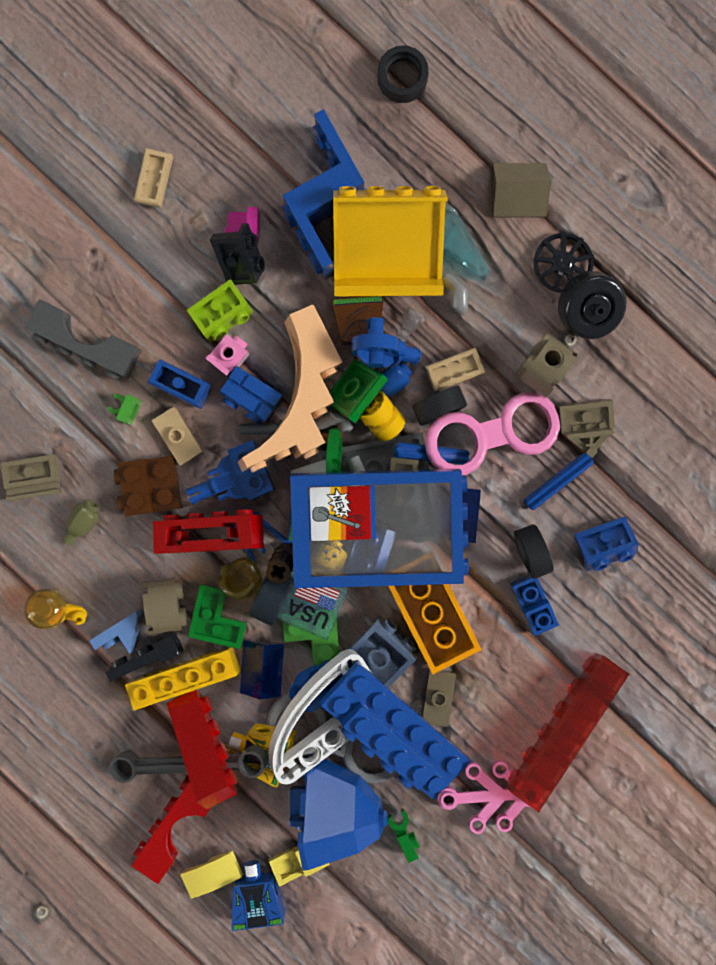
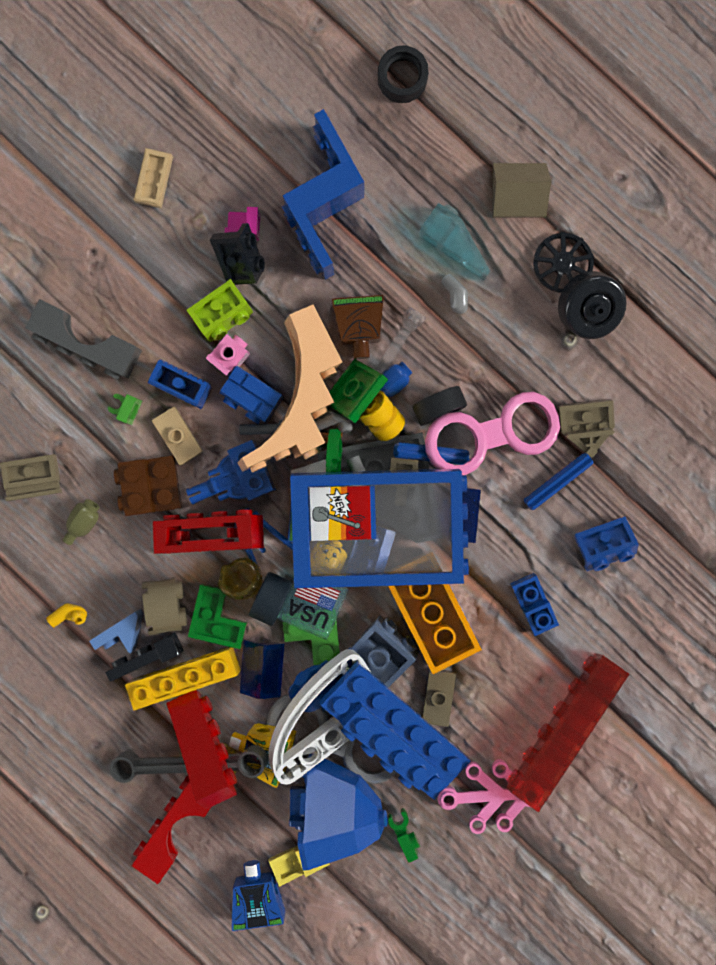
(45, 609): clear yellow hair -> none
(212, 875): light yellow slope -> none
(280, 563): dark brown axle -> none
(382, 349): blue pin -> none
(388, 241): yellow panel -> none
(455, 370): tan plate -> none
(533, 551): black tyre -> none
(546, 365): dark tan brick -> none

